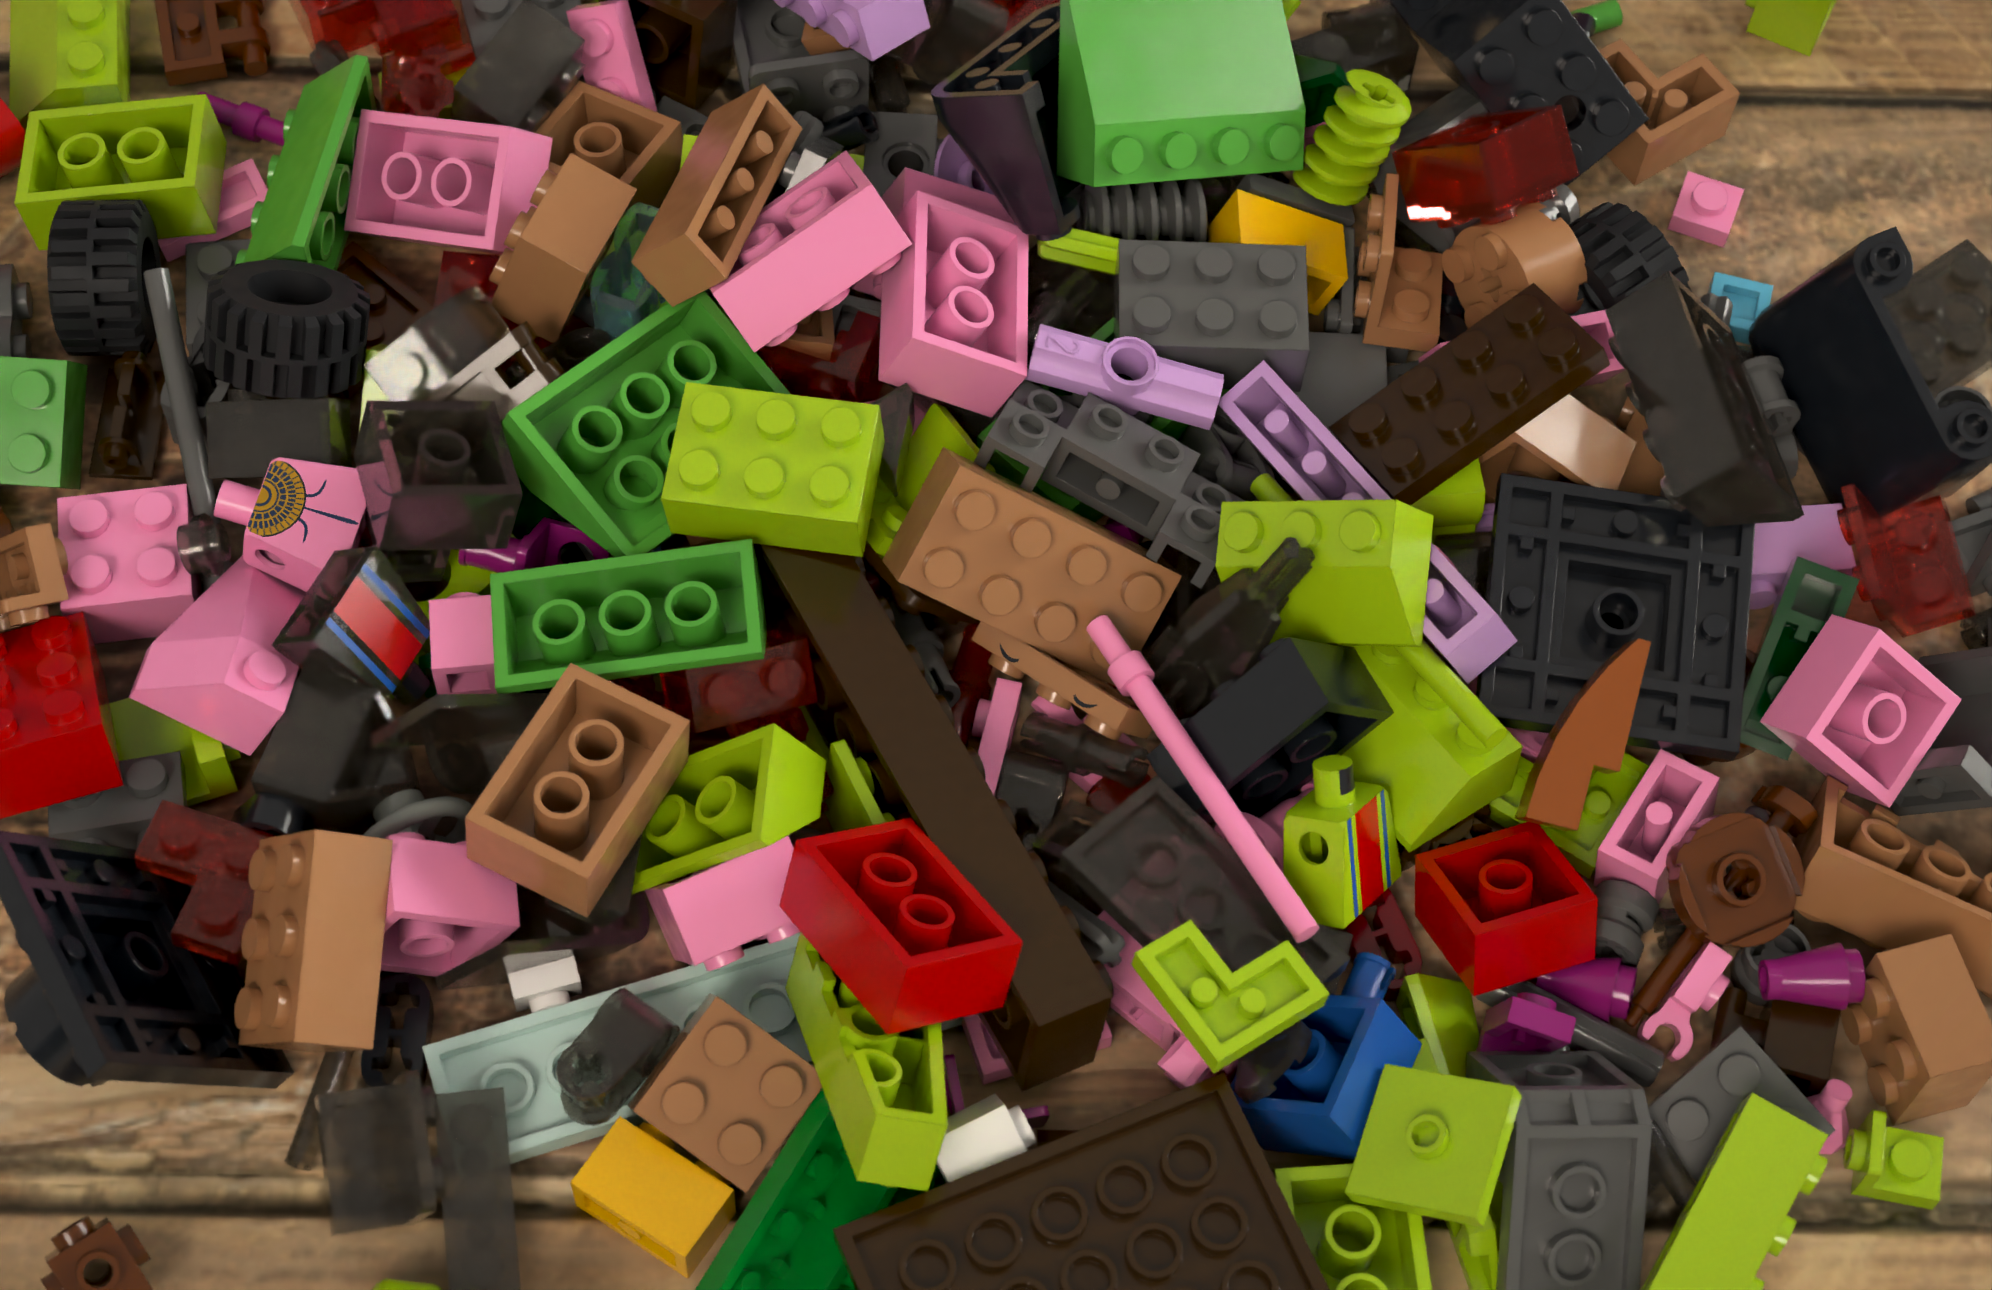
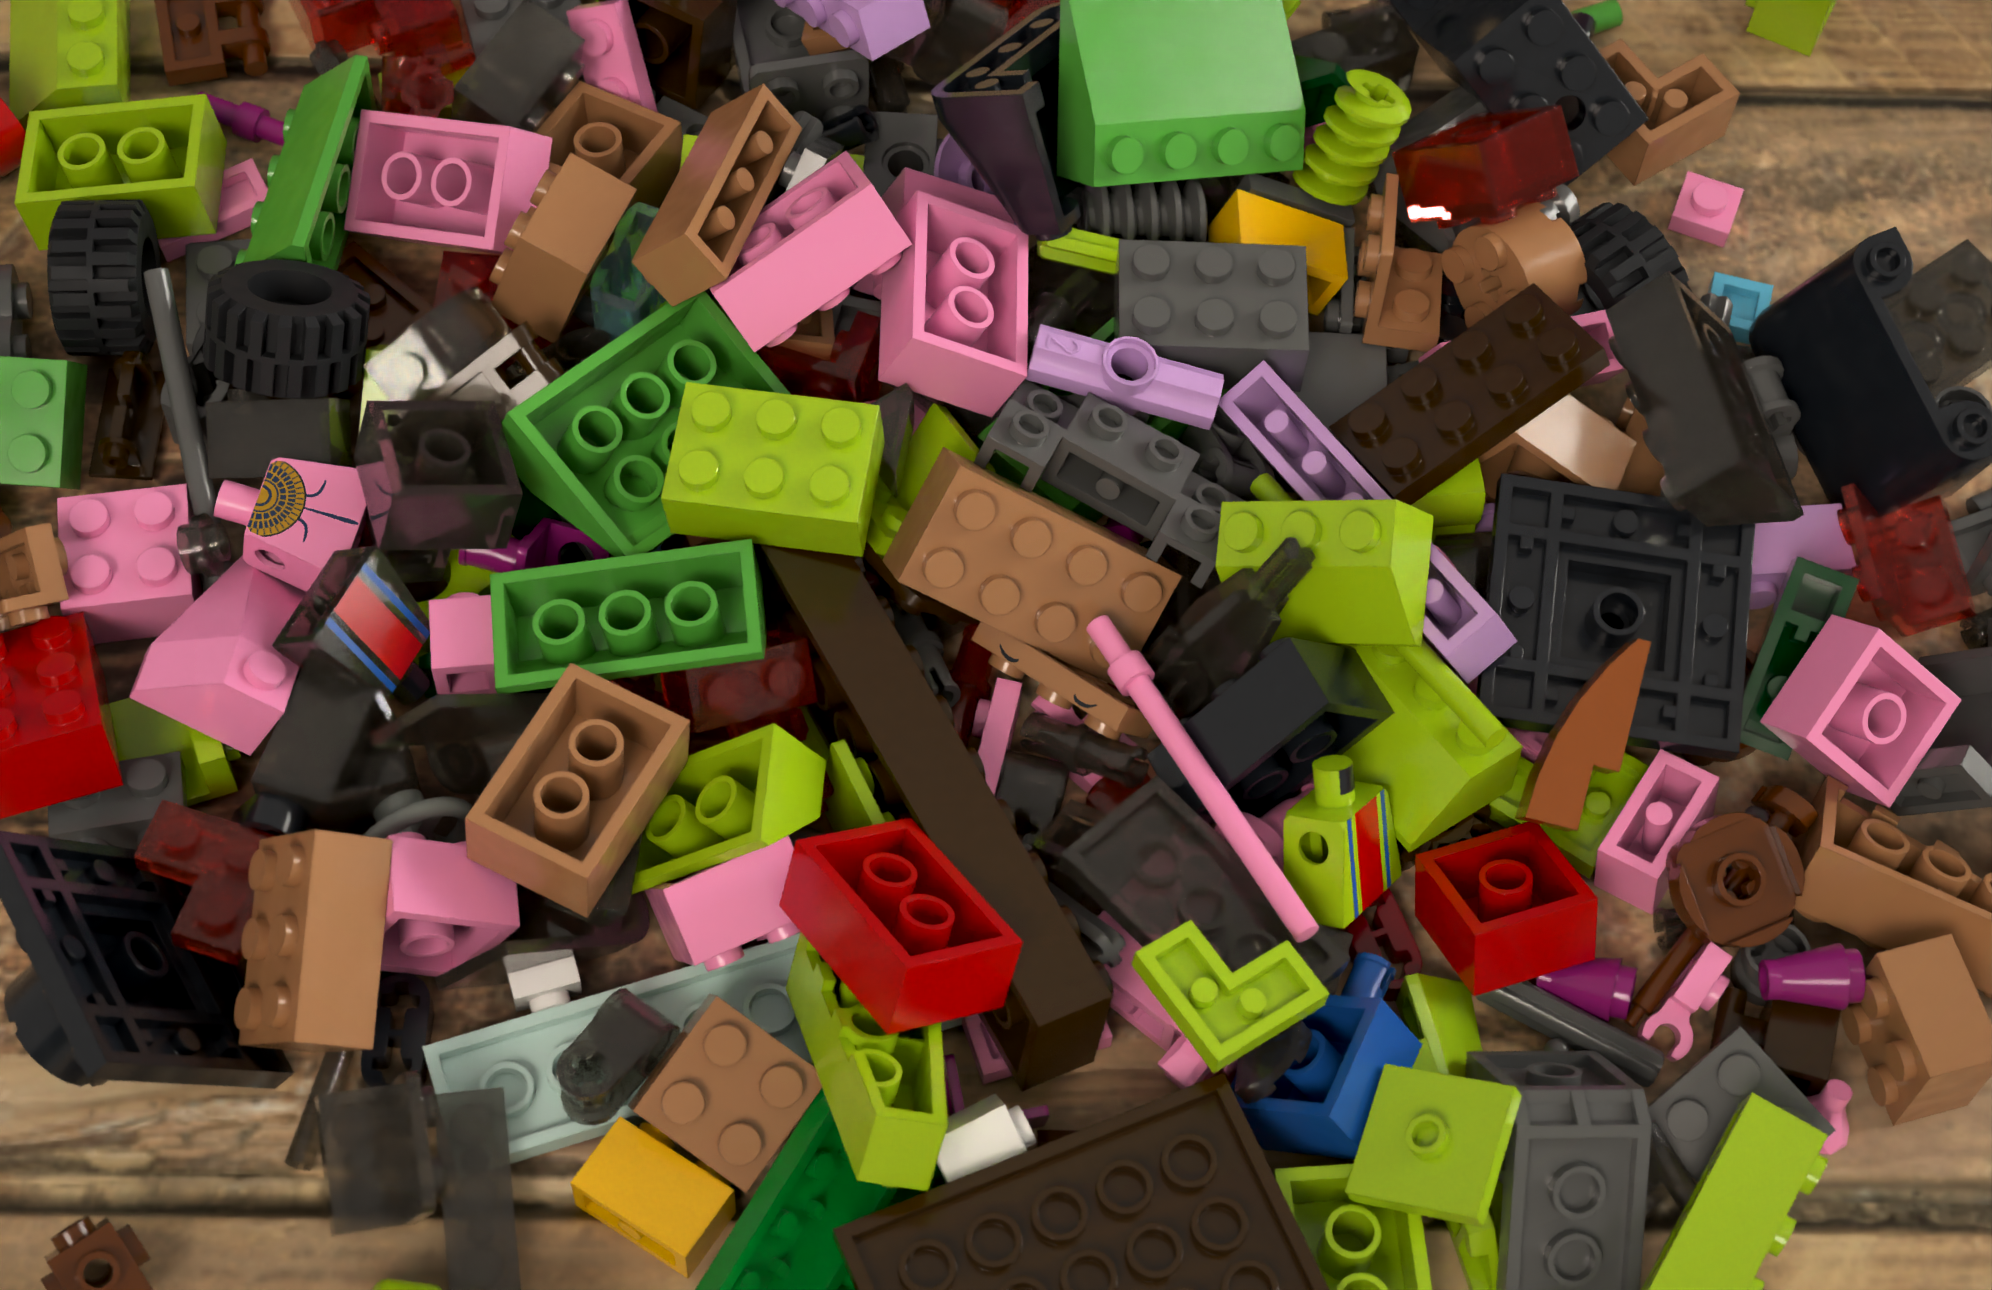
(1525, 1024): magenta bracket -> none
(1622, 919): dark grey wheel -> none
(1894, 1163): lime bracket -> none

